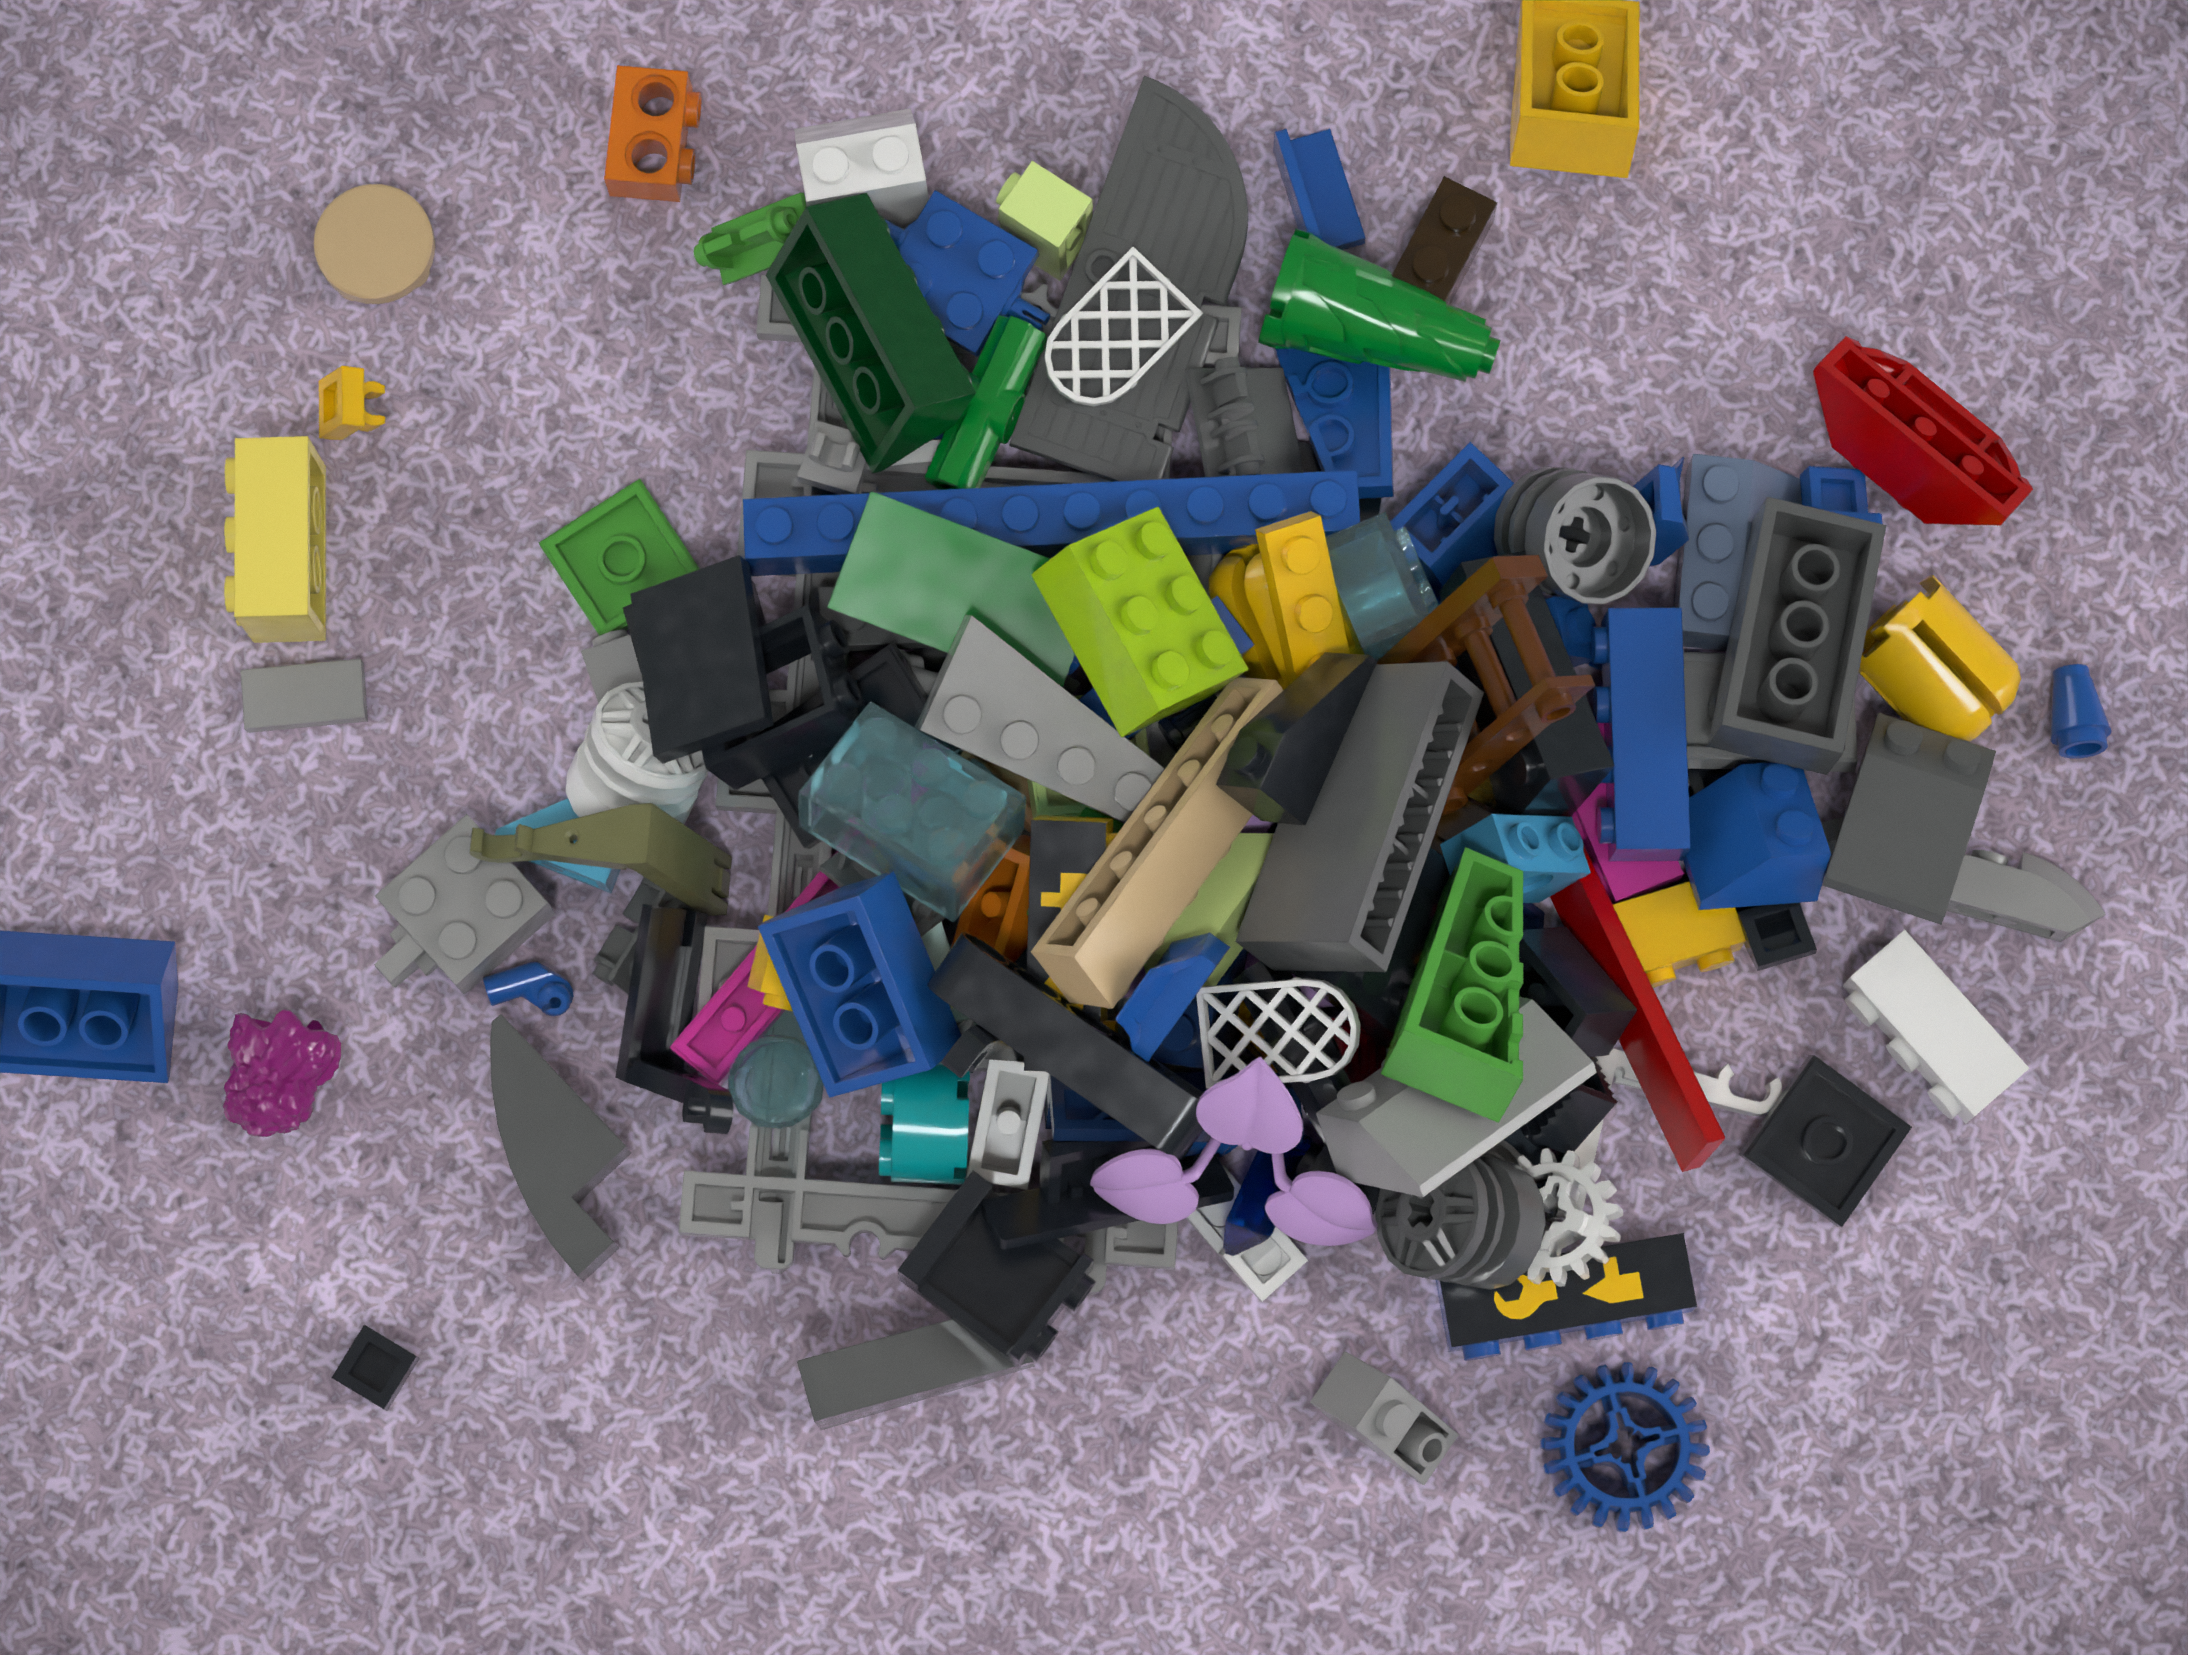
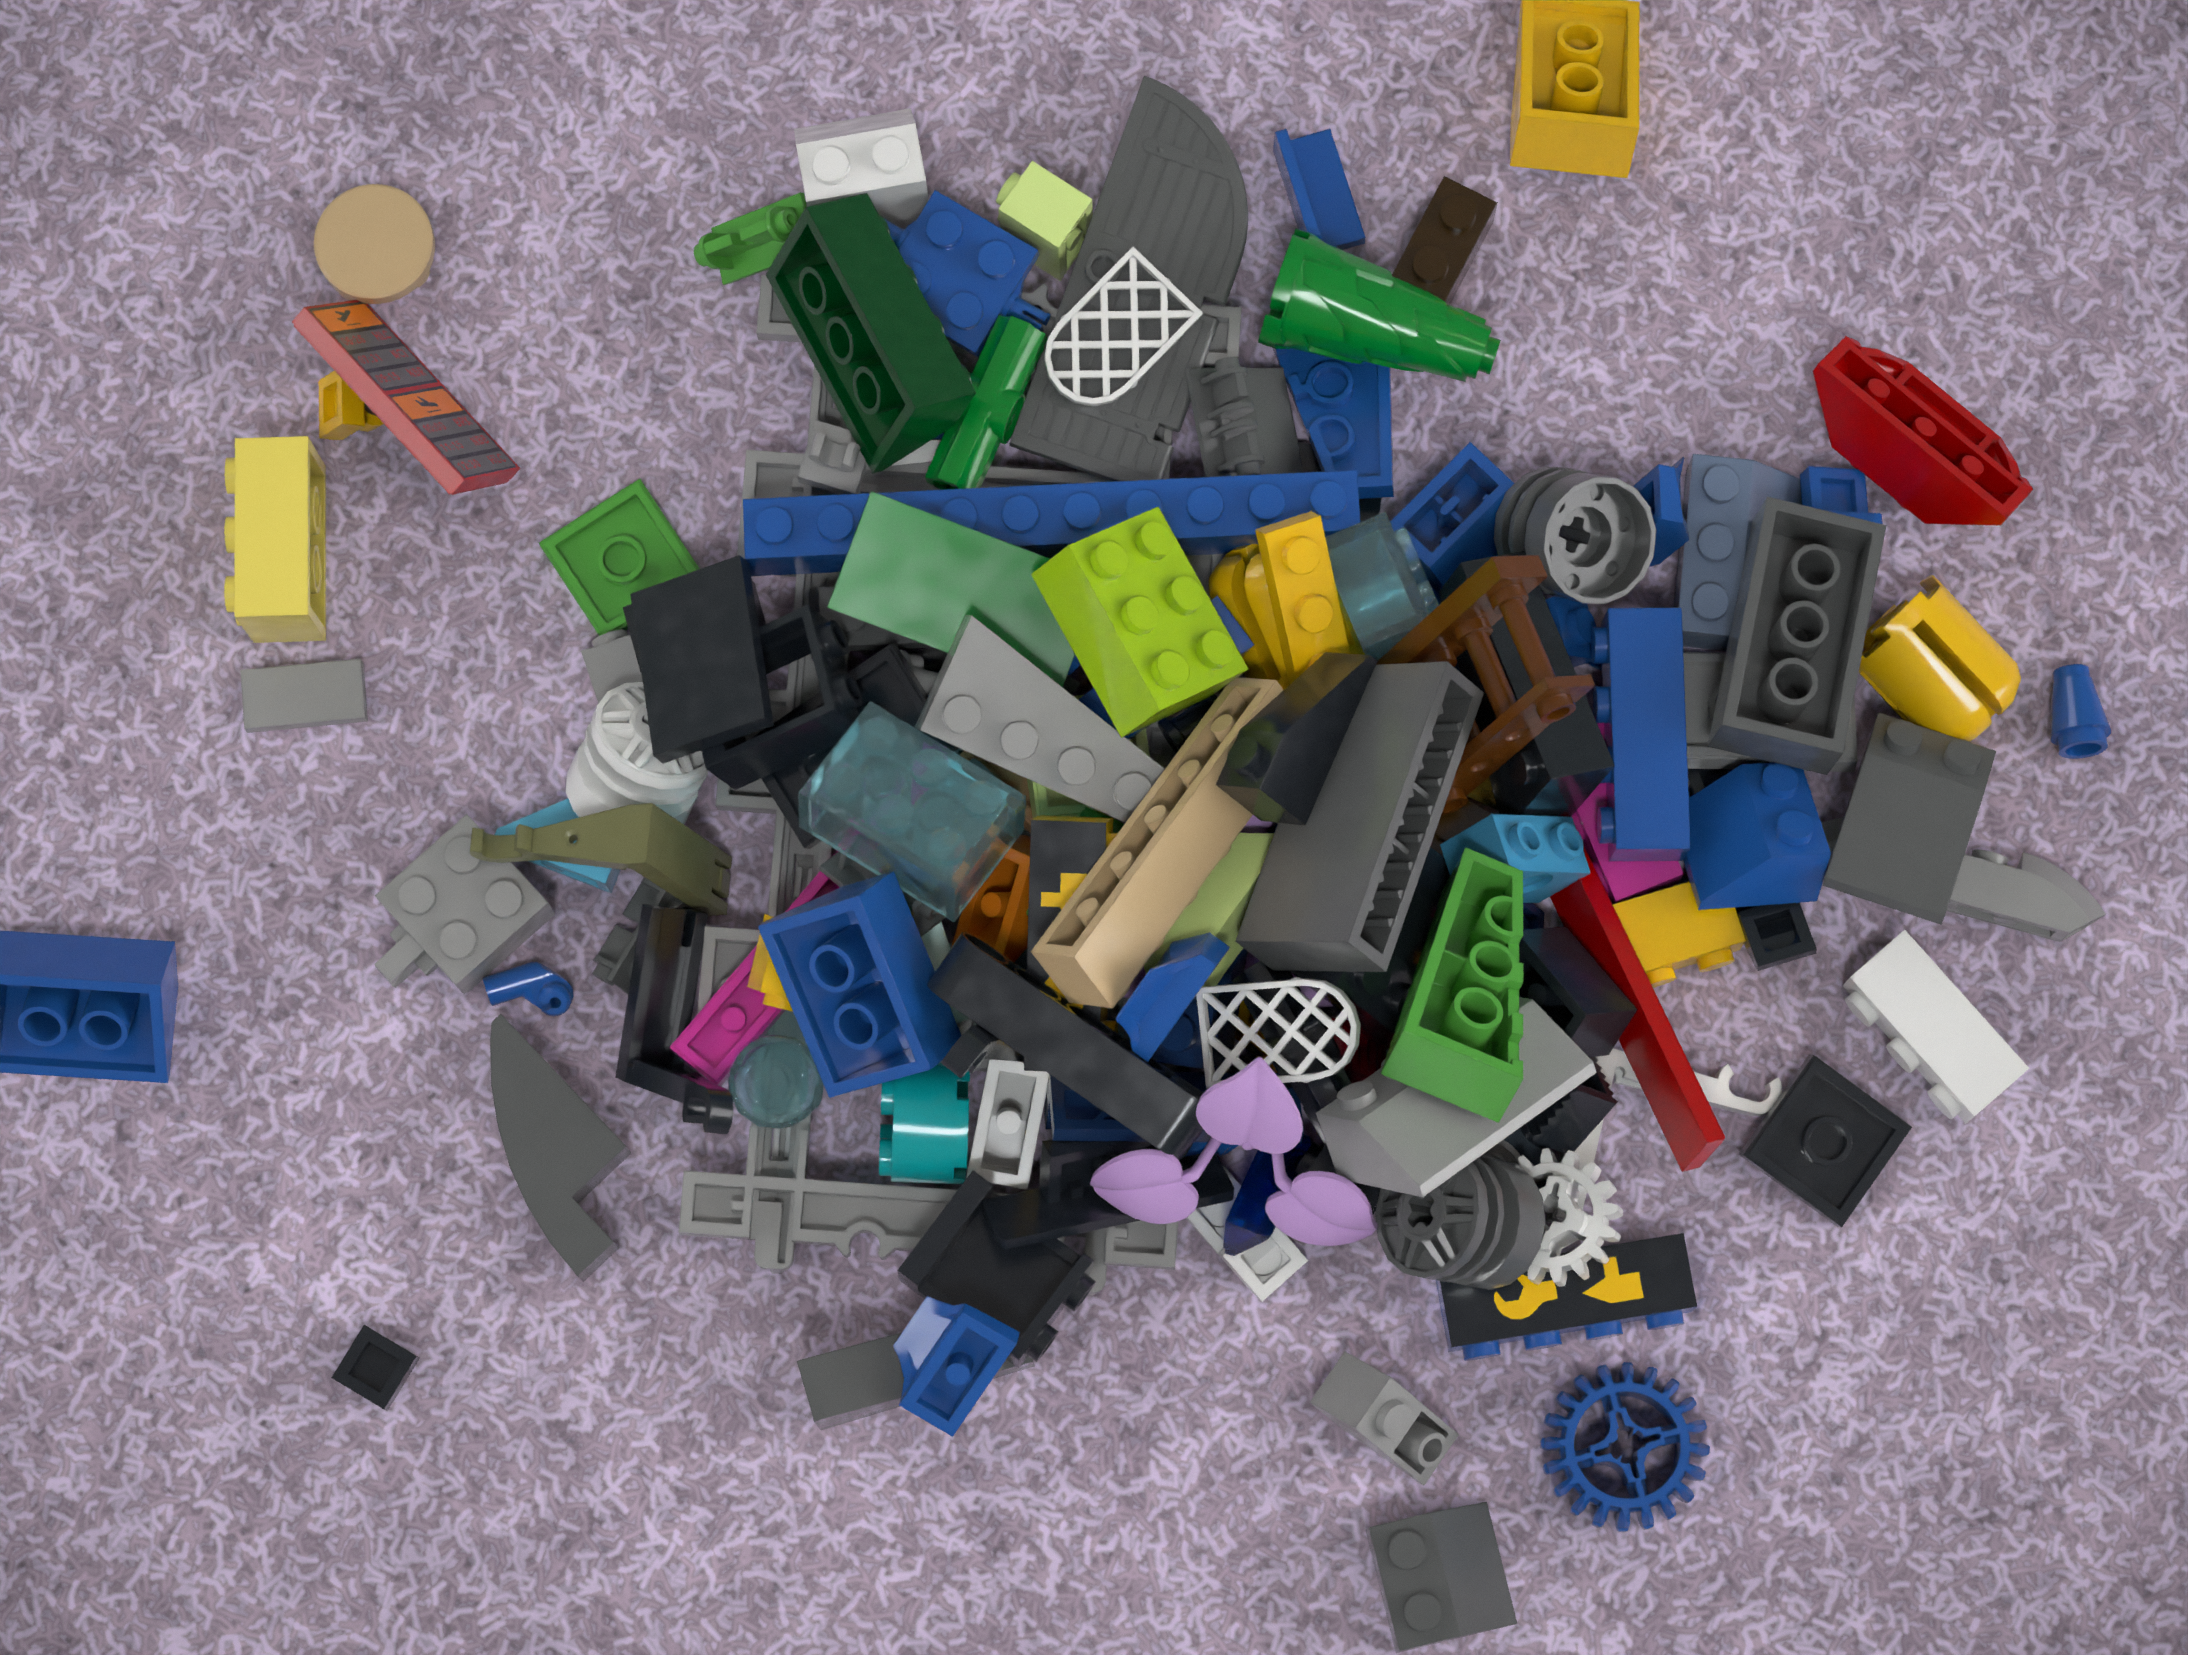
(277, 1071): magenta hair -> none
(405, 396): none -> tile
(639, 134): orange brick -> none
(950, 1360): none -> blue slope
(1441, 1576): none -> dark grey slope

